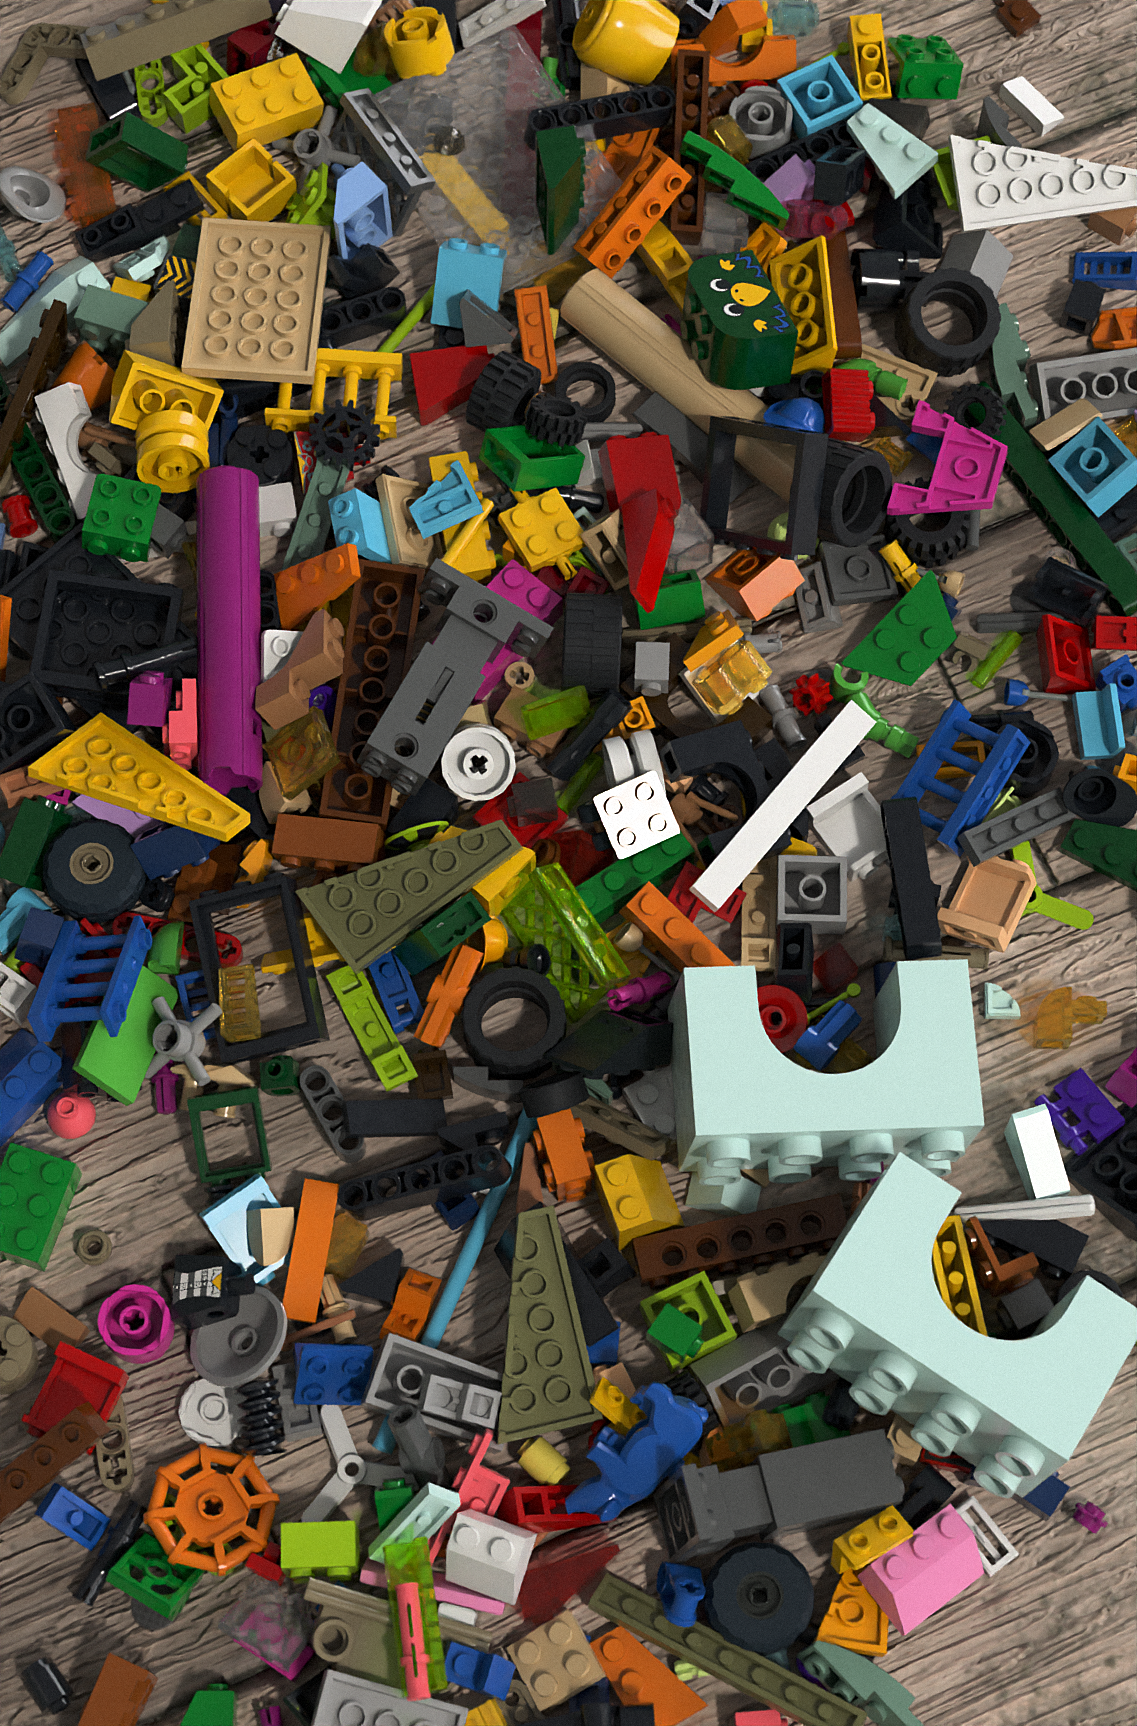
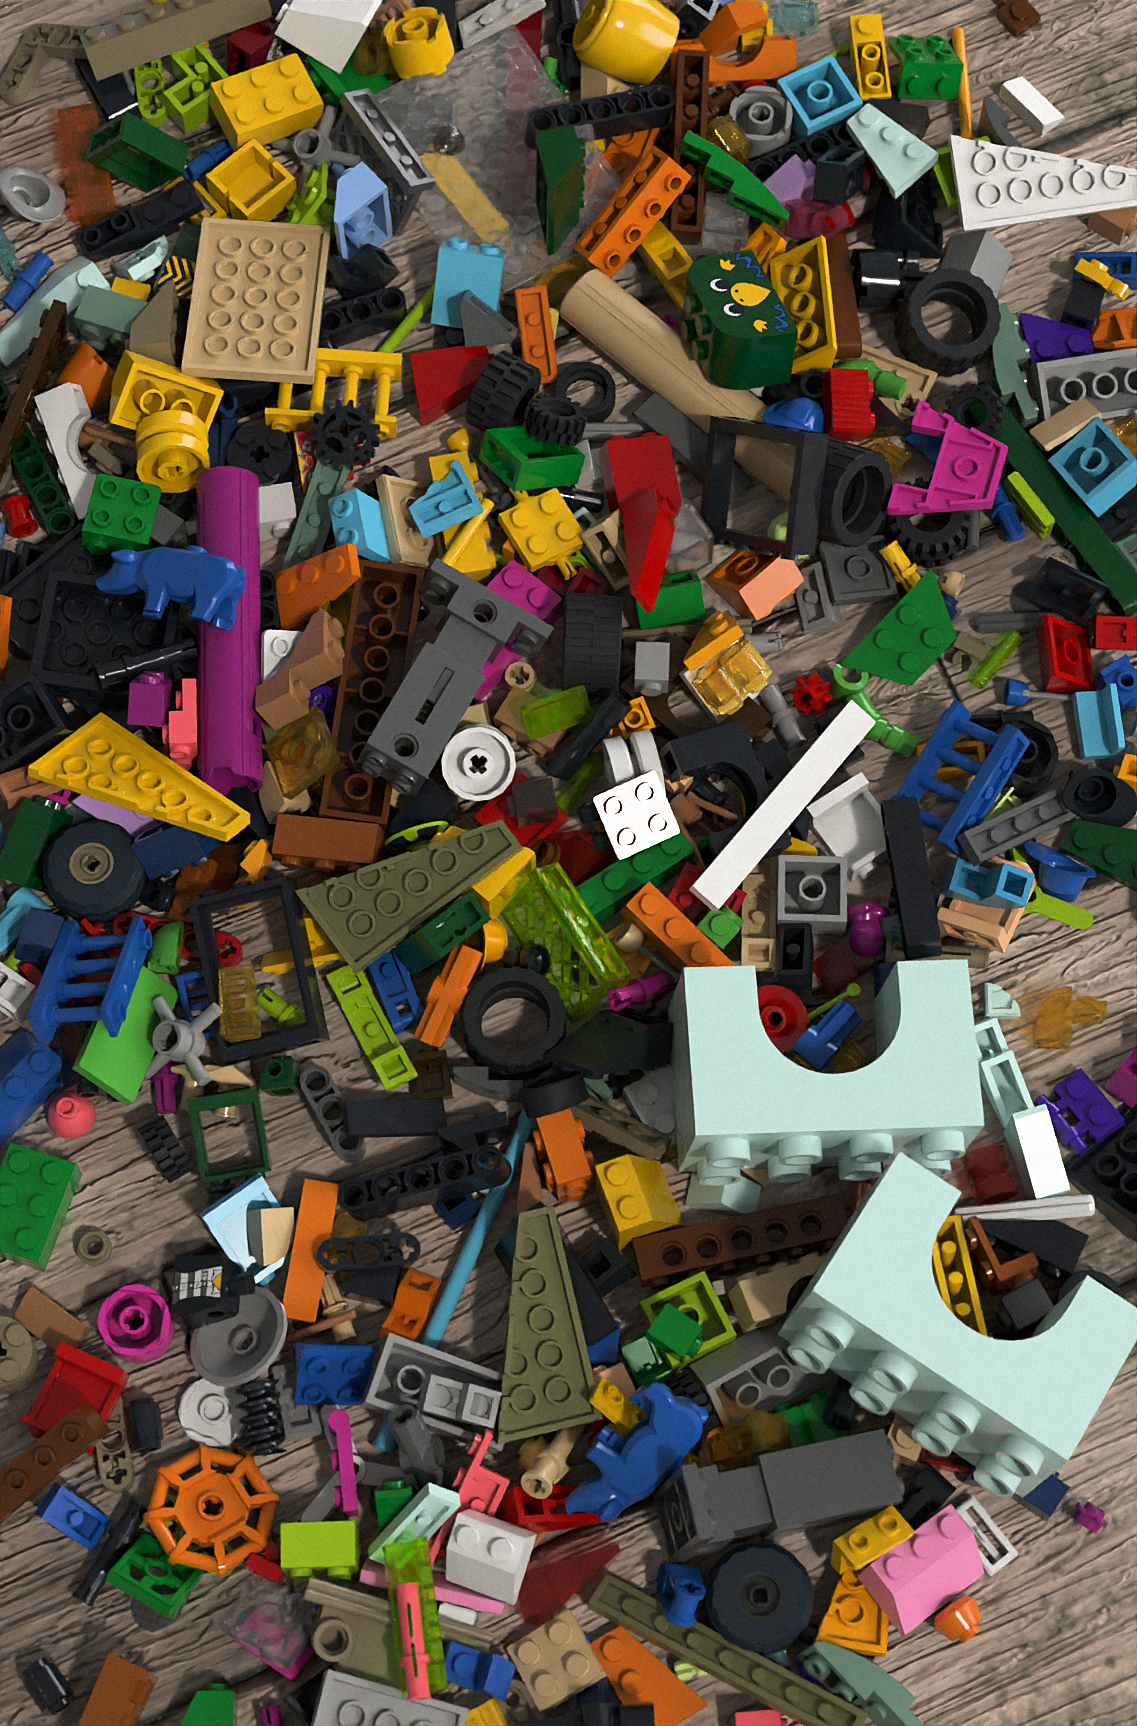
(143, 1425): none -> black brick
(165, 1149): none -> black tyre
(184, 576): none -> blue animal
(208, 160): none -> blue axle
(280, 1009): none -> lime pin
(342, 1265): none -> black beam
(343, 1461): none -> dark pink plate
(464, 441): none -> hinge
(551, 1462): none -> tan pin
(645, 1361): none -> green bracket
(720, 925): none -> bright green brick
(865, 931): none -> magenta animal
(959, 1620): none -> orange cone
(964, 102): none -> light orange piece
(989, 1174): none -> clear red wheel
(994, 887): none -> dark azure brick
(1000, 1071): none -> light aqua slope
(1005, 514): none -> blue axle
(1029, 505): none -> lime tile
(1053, 339): none -> dark purple wing
(1057, 872): none -> blue piece
(1097, 273): none -> yellow plate

